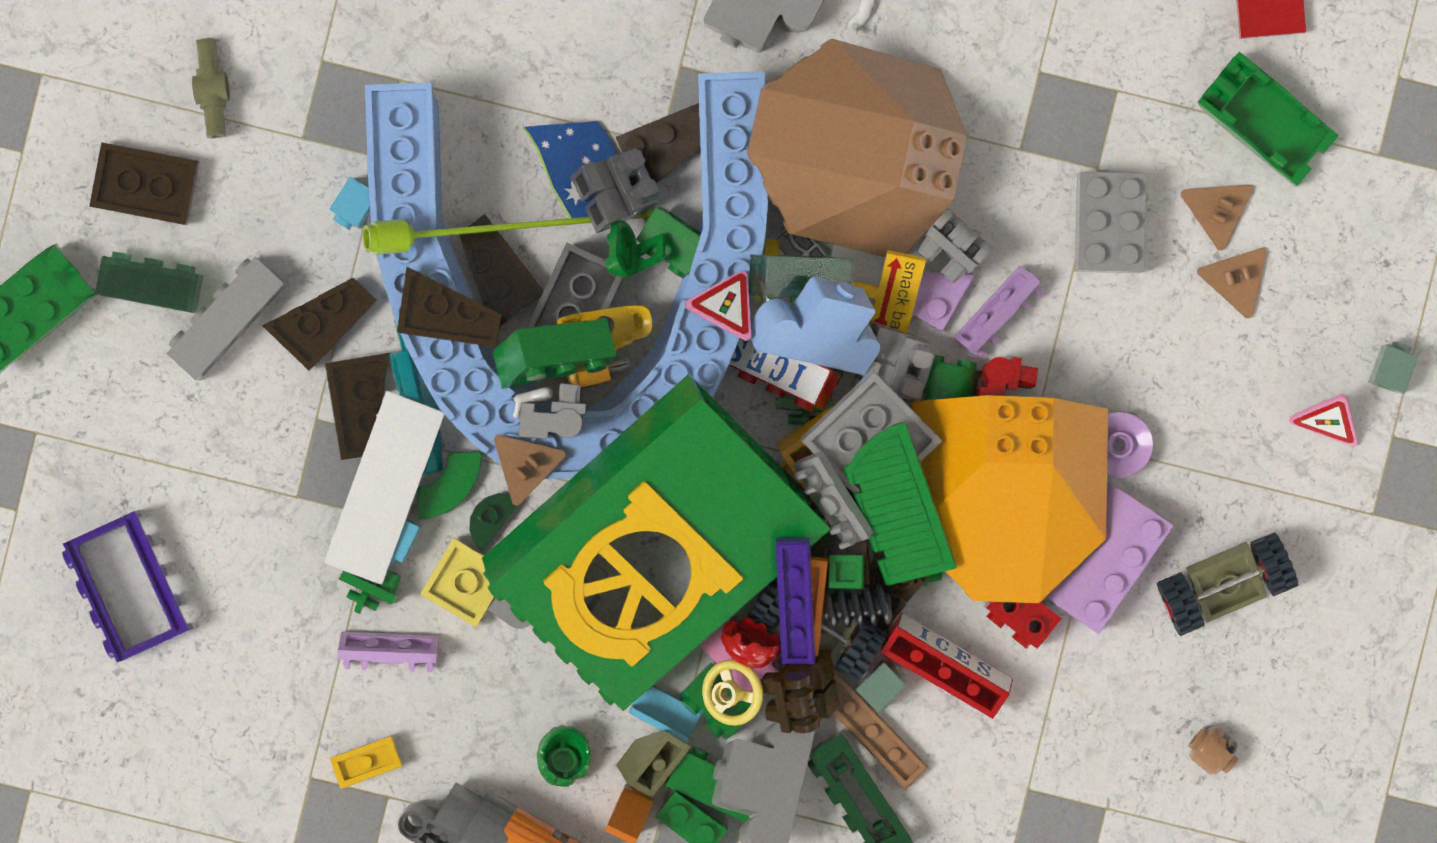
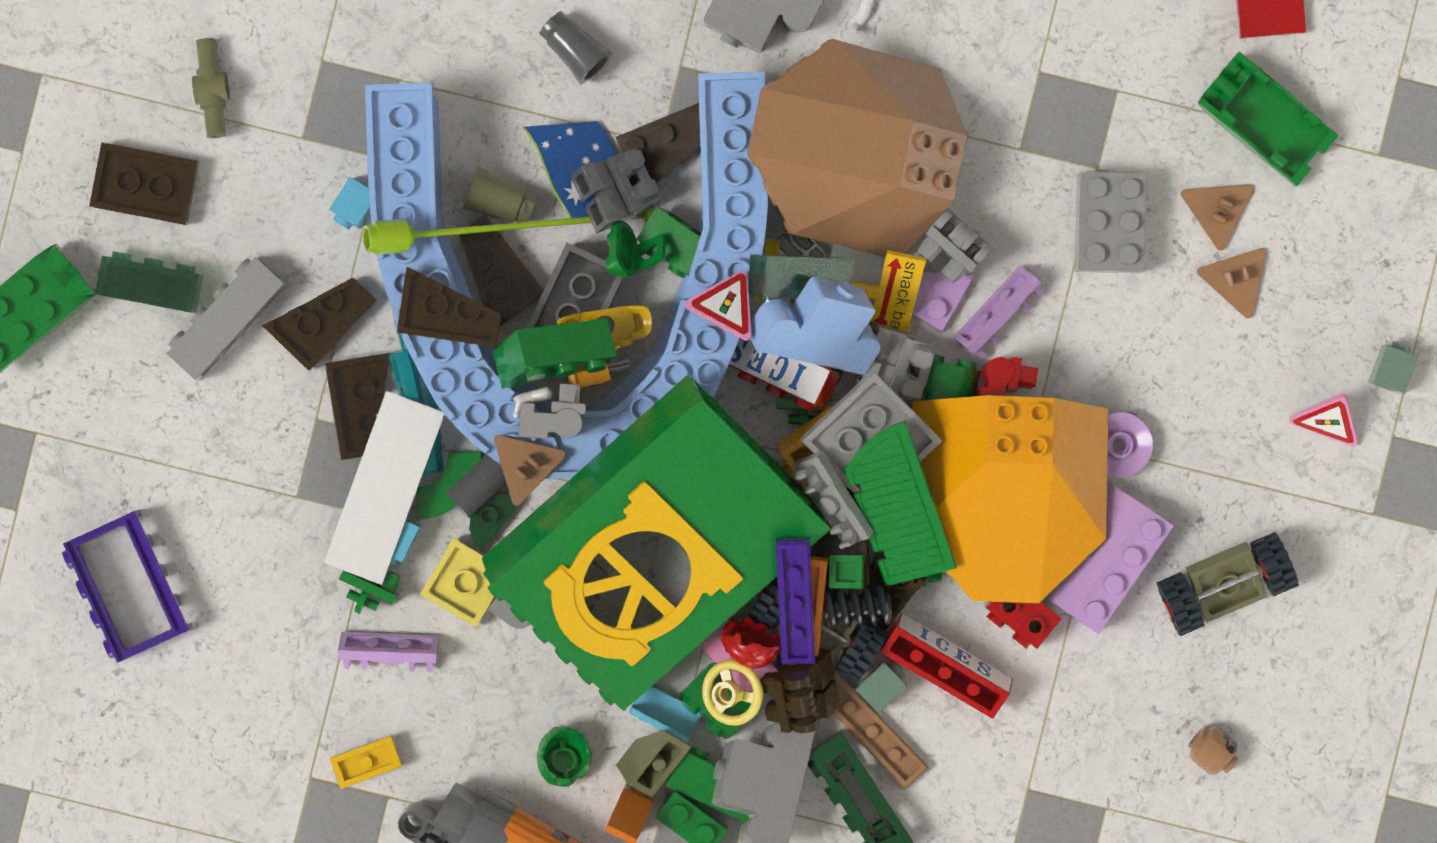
(477, 486): none -> dark grey brick
(499, 198): none -> olive plant
(575, 47): none -> dark grey plant

